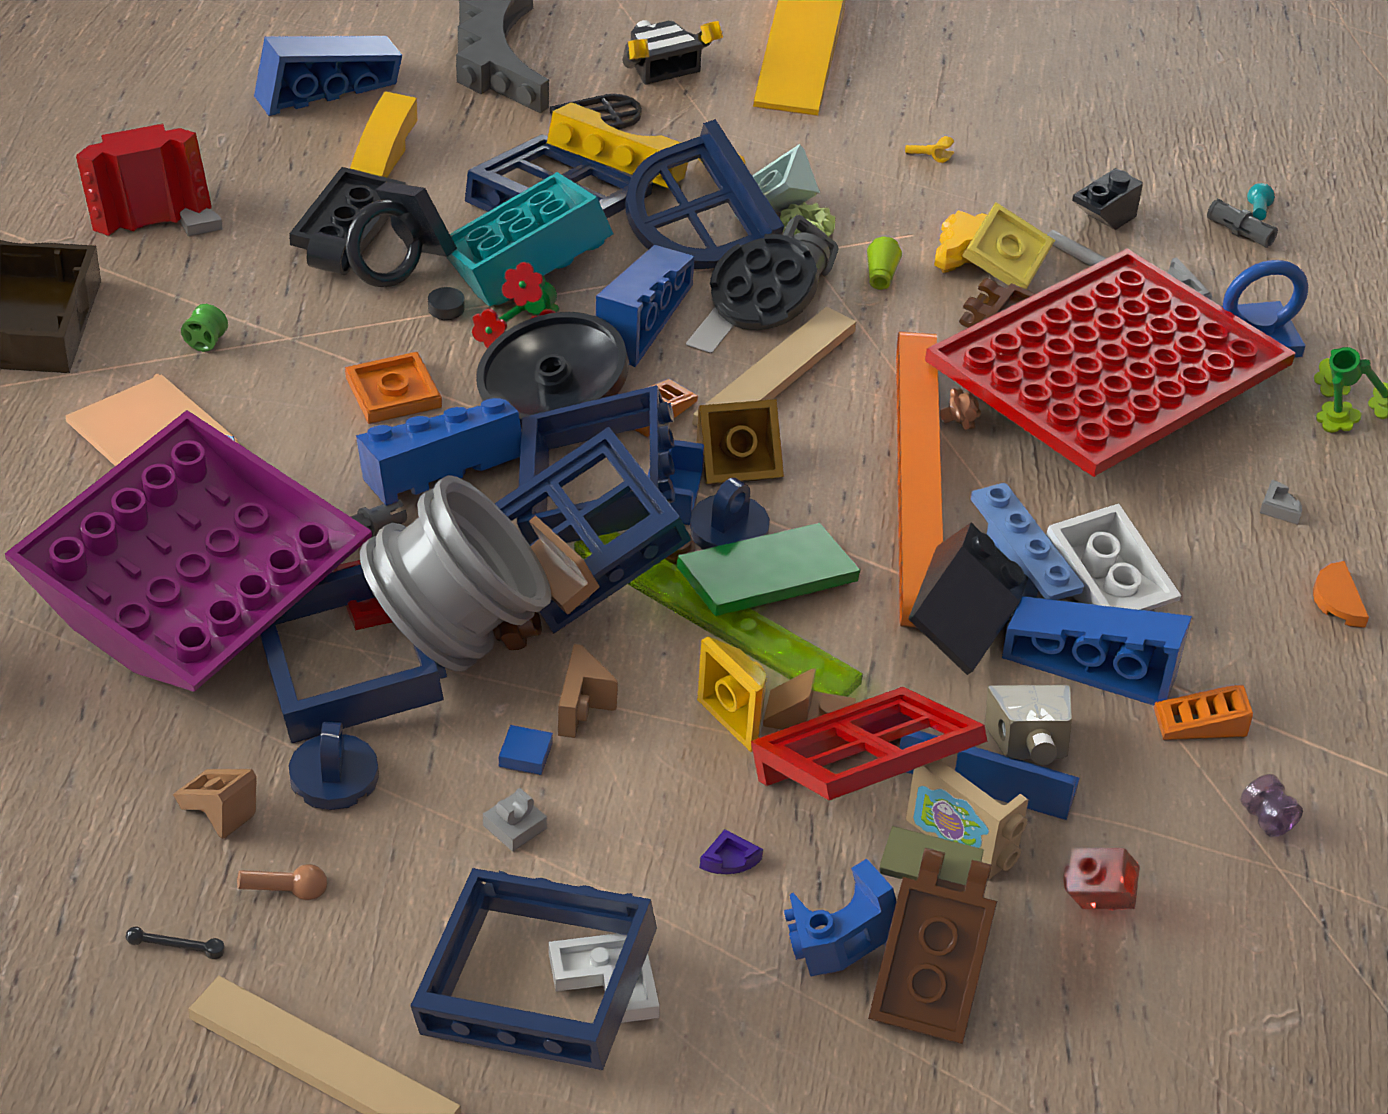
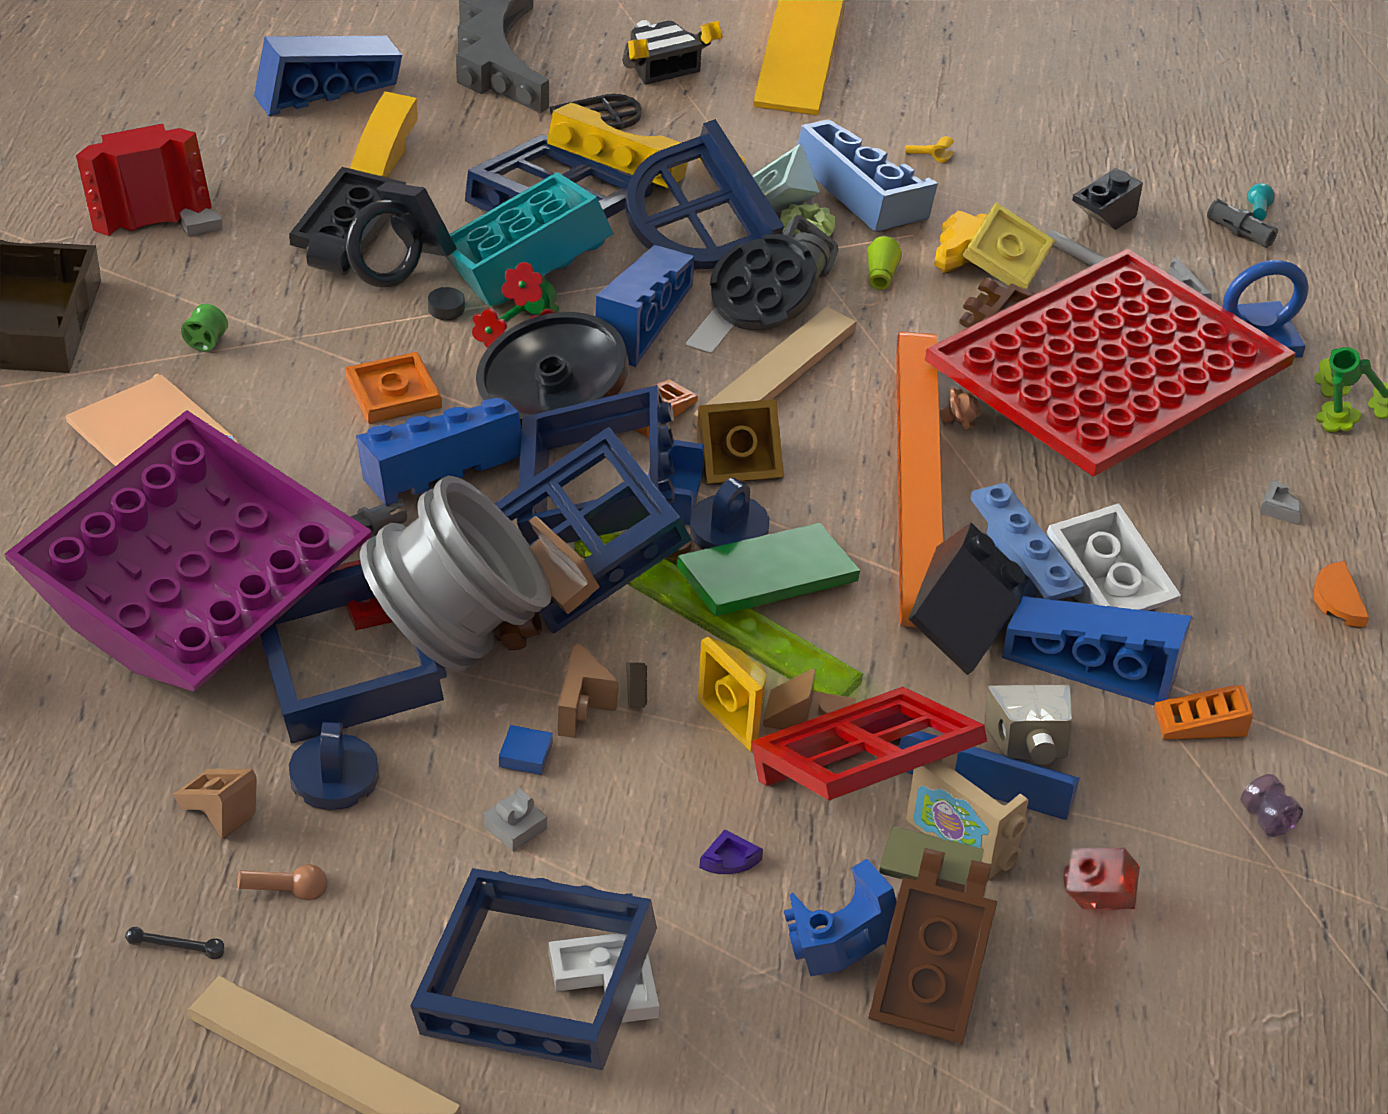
(636, 684): none -> dark brown tile
(864, 179): none -> medium blue wedge

